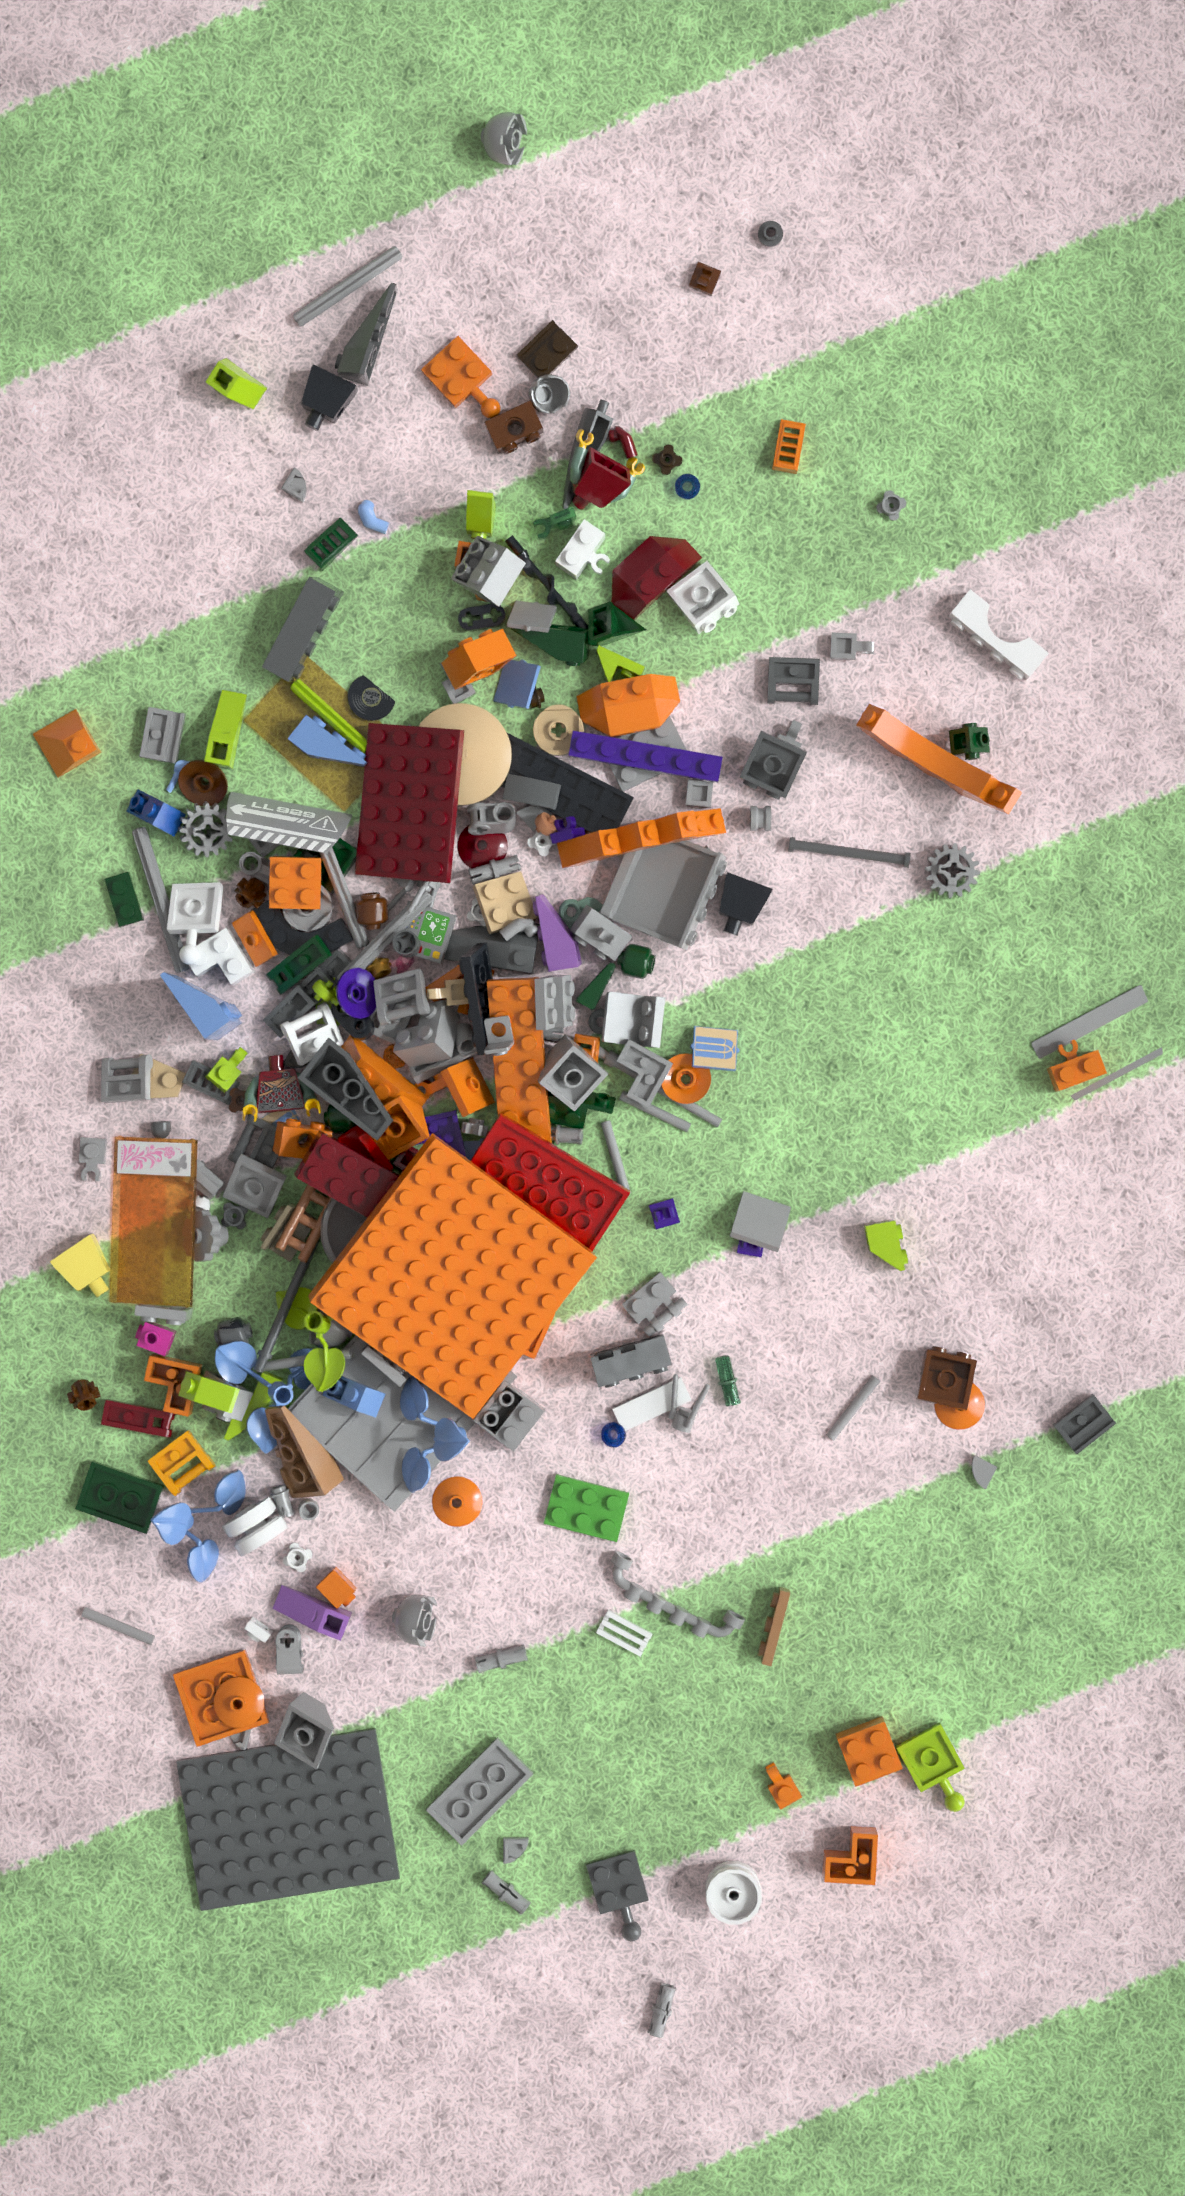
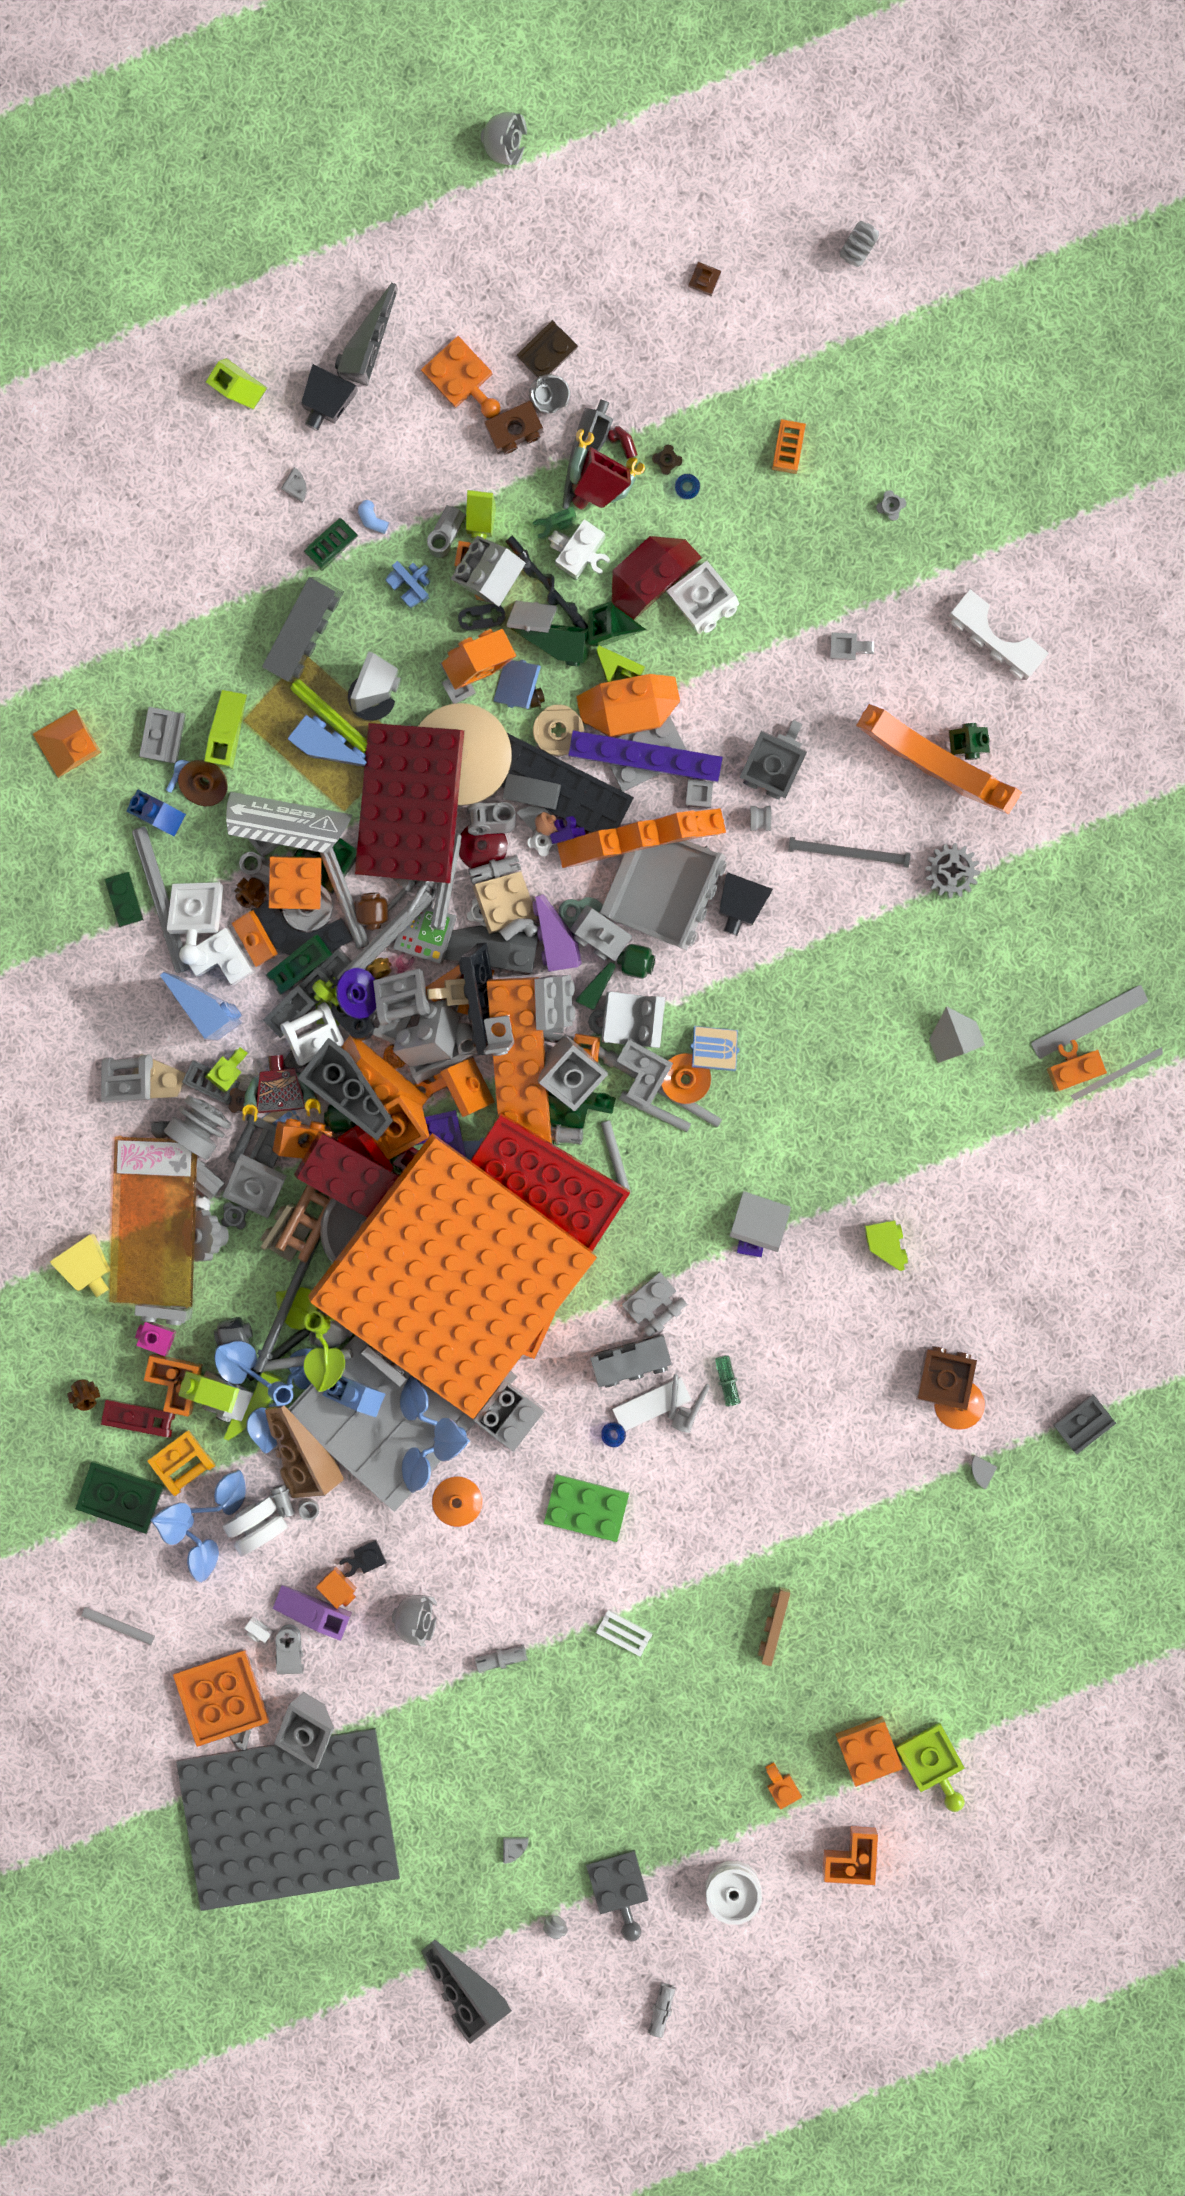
(92, 1153): light grey plate -> none
(194, 828): light grey gear -> none
(197, 1127): none -> light grey wheel
(248, 1693): orange dish -> none
(285, 1348): none -> pearl dark grey bar
(290, 1560): white plate -> none
(347, 286): light grey axle -> none
(367, 1557): none -> black plate
(374, 683): none -> slope
(403, 940): dark grey wheel -> none
(416, 592): none -> medium blue hips
(444, 892): none -> light grey axle
(446, 529): none -> light grey piece
(474, 1999): none -> dark grey wedge
(475, 1126): light grey plate -> none
(479, 1791): light grey plate -> none
(506, 1892): light grey pin -> none
(555, 1927): none -> light grey plate
(558, 541): none -> white plate
(664, 1213): dark purple tile -> none
(678, 1614): light grey bar -> none
(770, 241): dark grey plate -> none
(793, 671): dark grey plate -> none
(853, 1408): light grey bar -> none
(859, 243): none -> light grey gear
(955, 1036): none -> light grey slope

